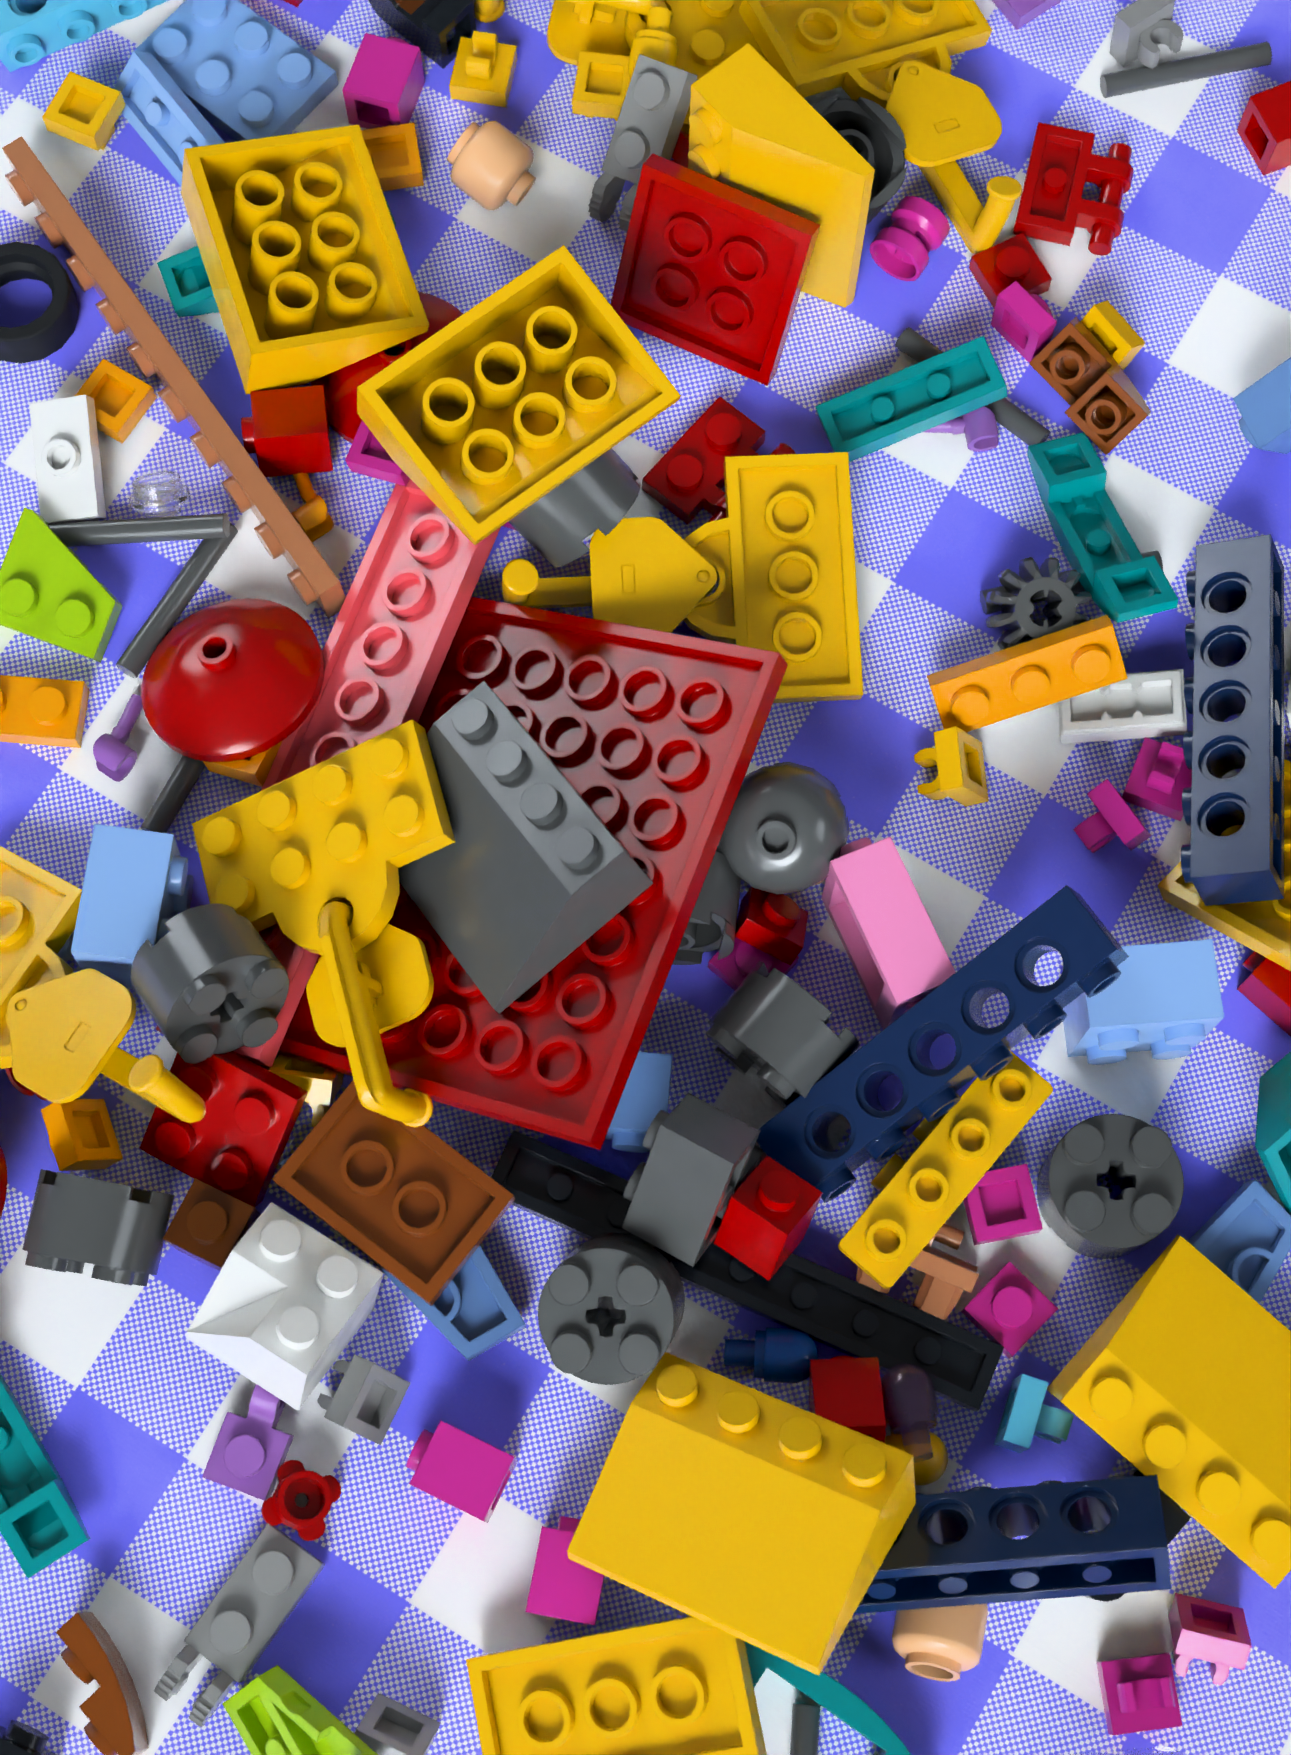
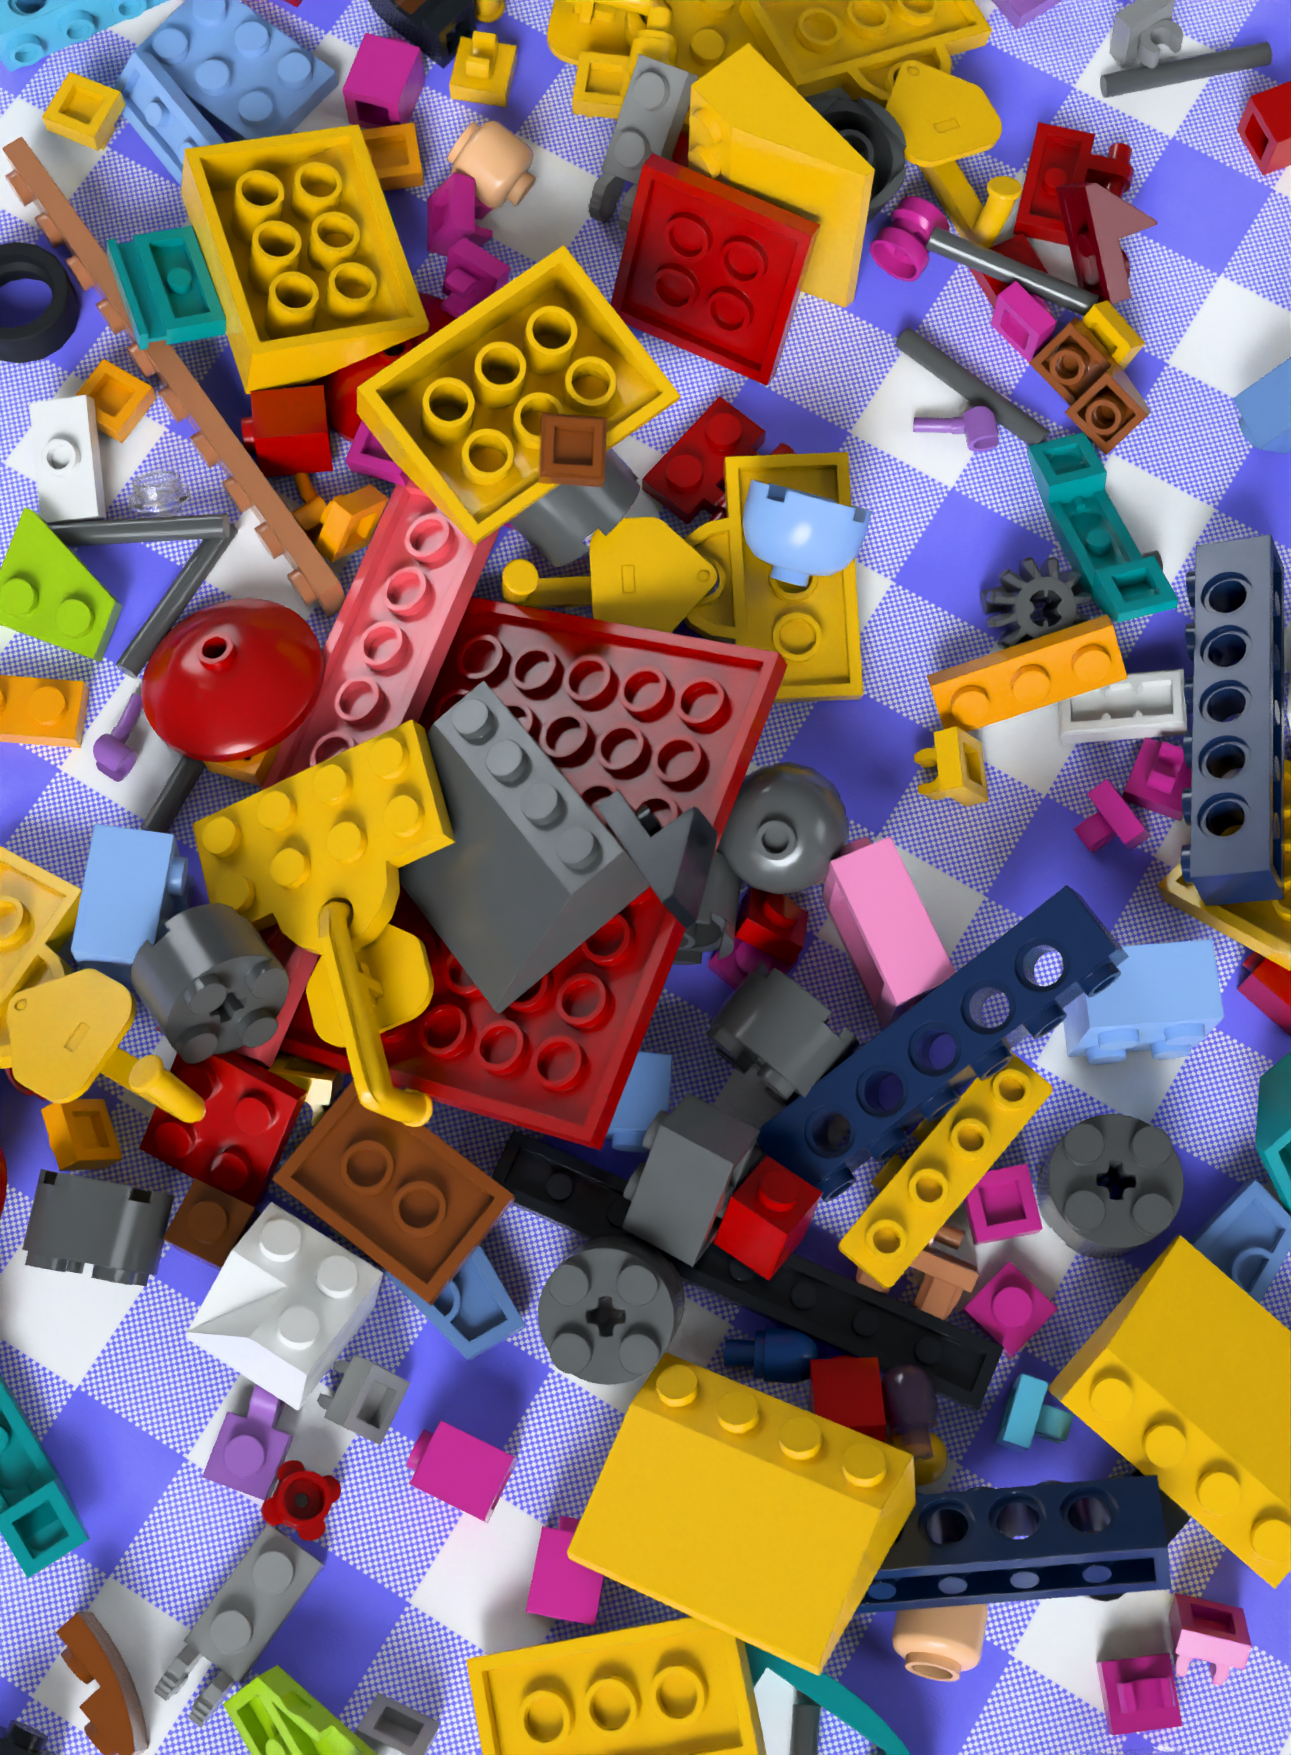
(166, 287): none -> teal plate
(350, 522): none -> light orange plate
(453, 215): none -> dark pink tile
(471, 277): none -> dark pink tile
(572, 450): none -> dark orange tile
(669, 857): none -> black slope
(801, 532): none -> light blue cylinder
(912, 400): teal plate -> none
(1010, 270): none -> dark grey bar
(1093, 228): none -> dark red slope

